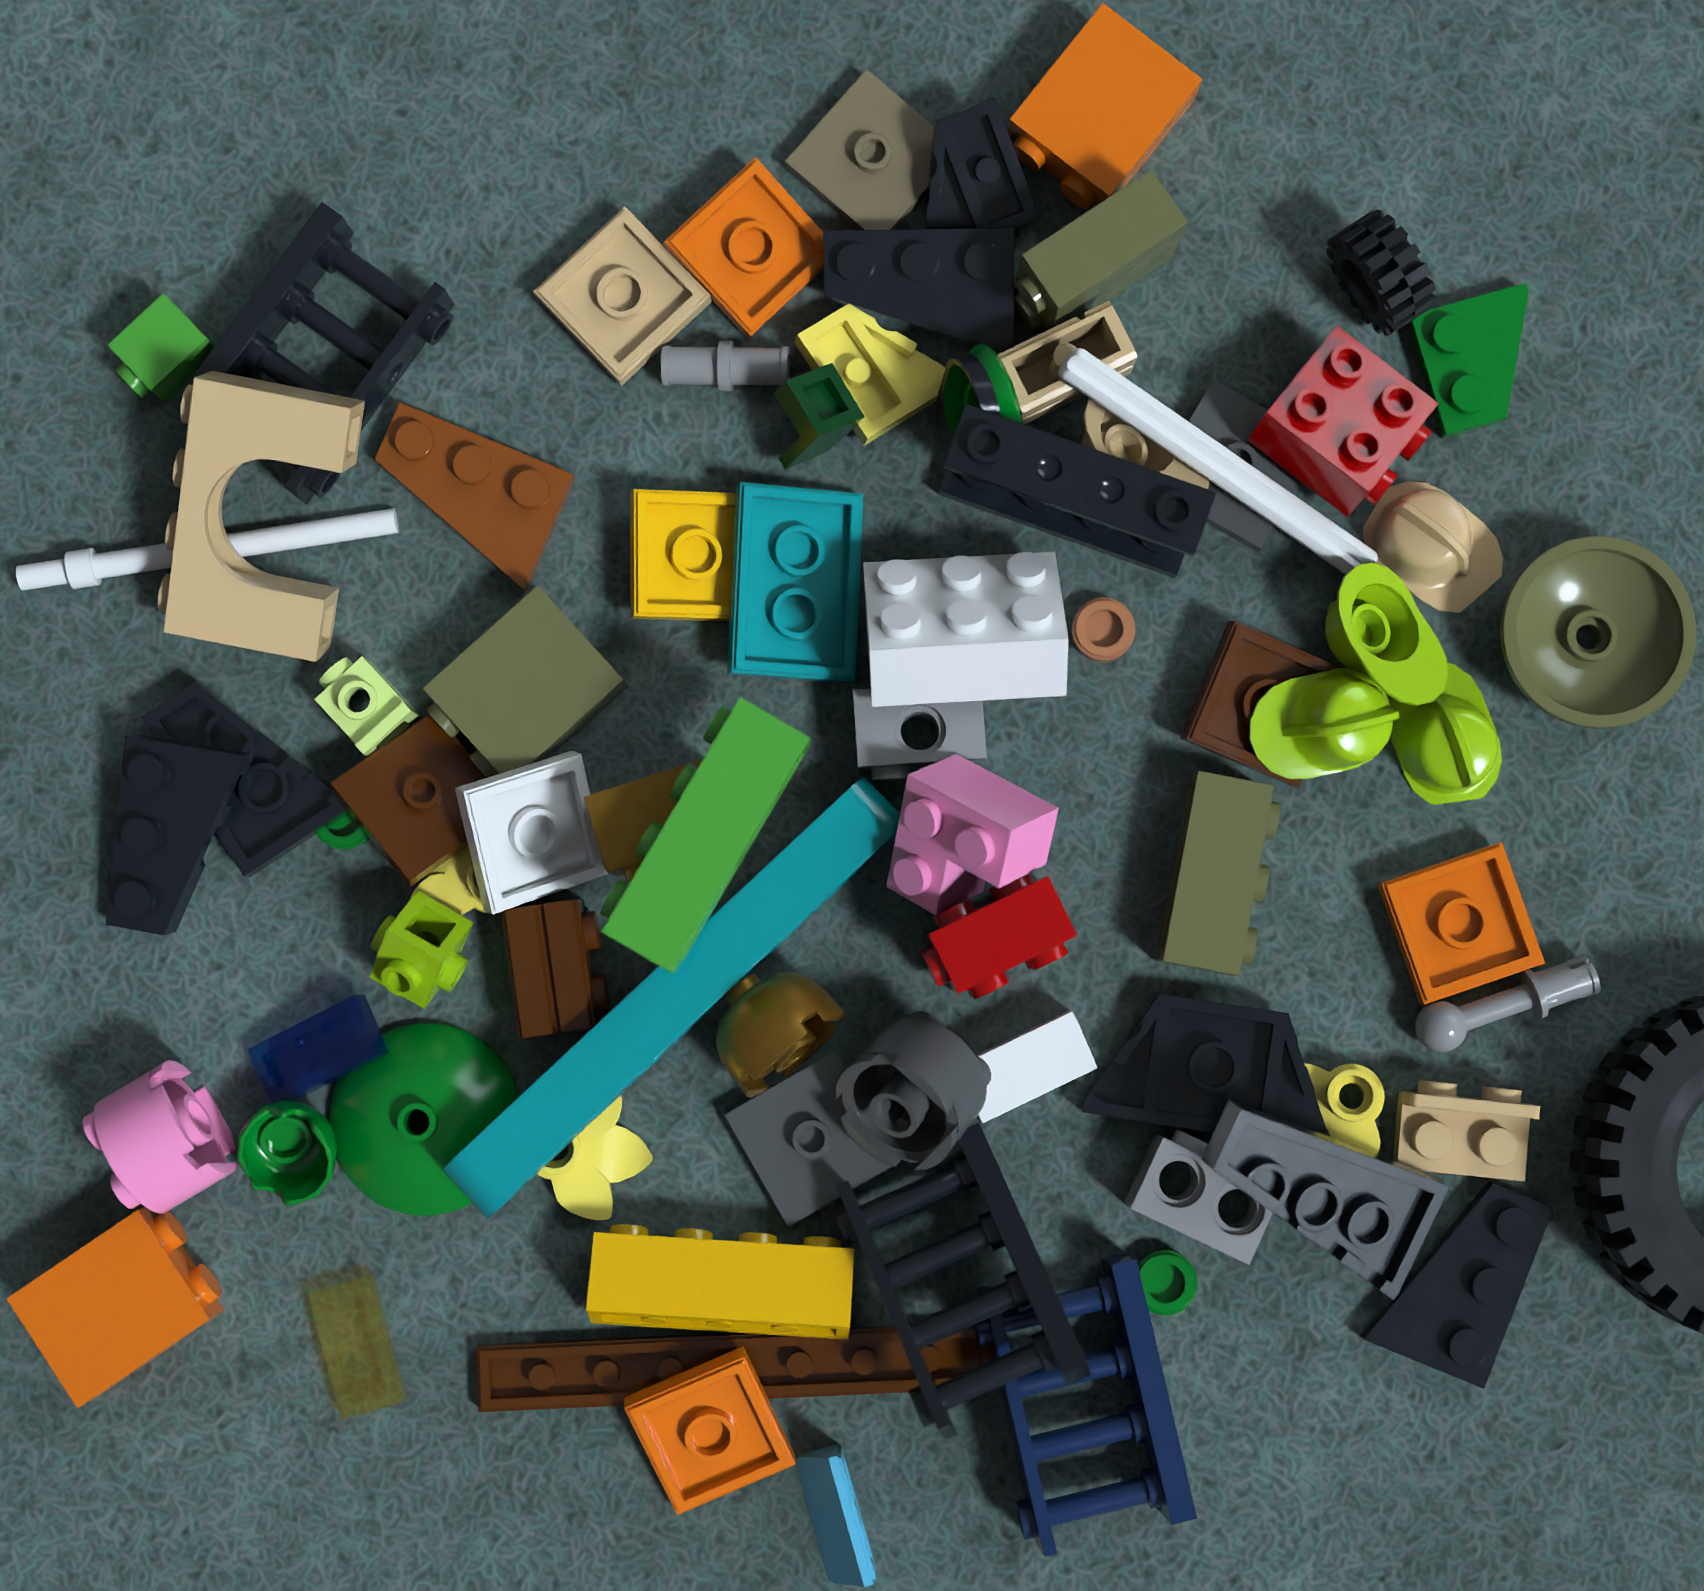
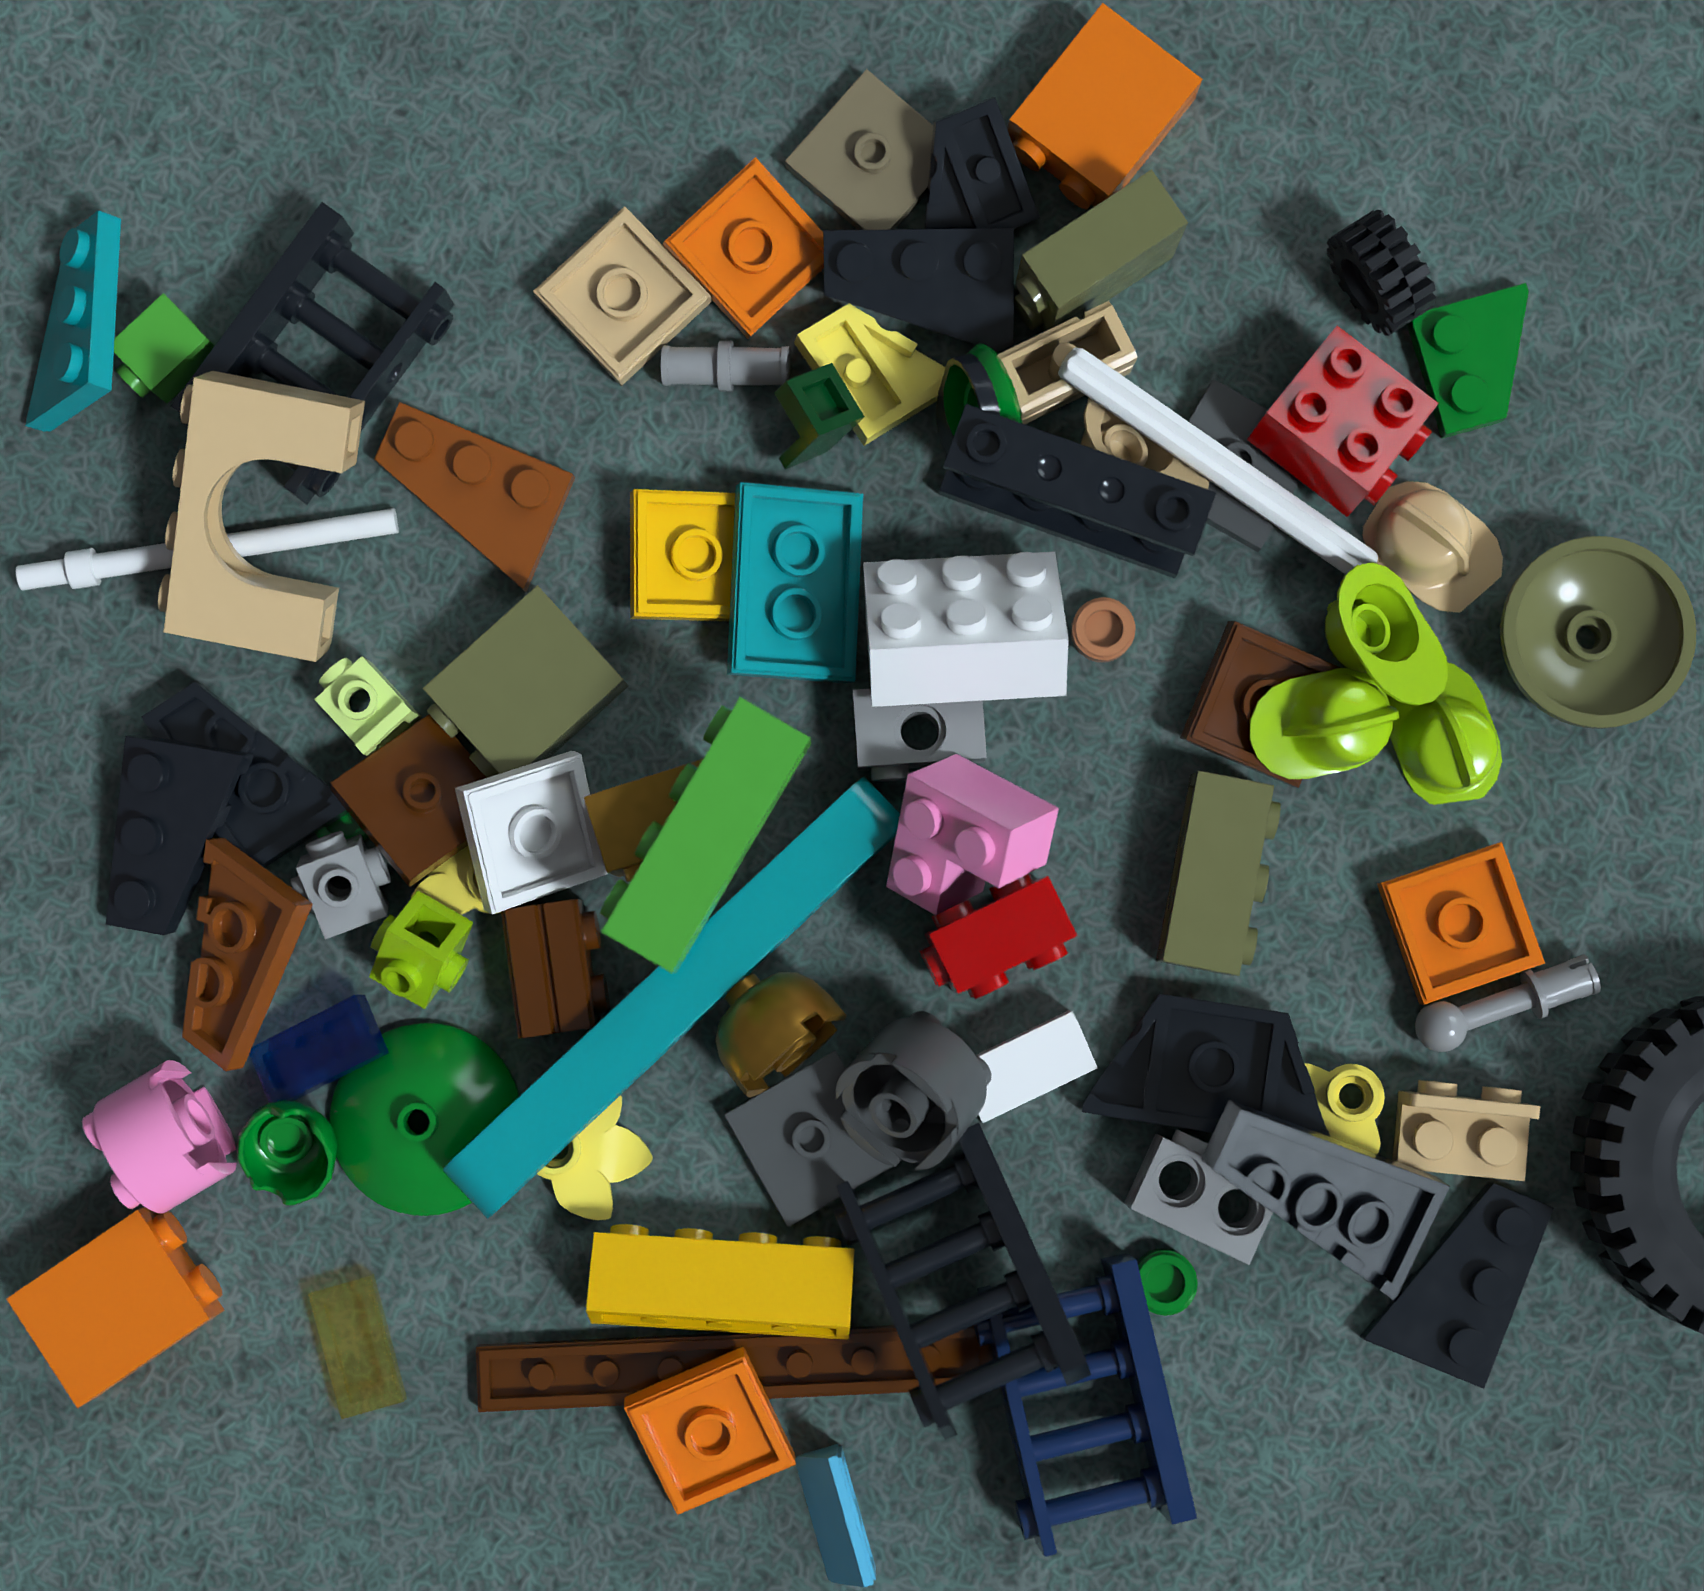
(81, 325): none -> teal wing
(245, 949): none -> dark orange wing
(338, 905): none -> light grey brick

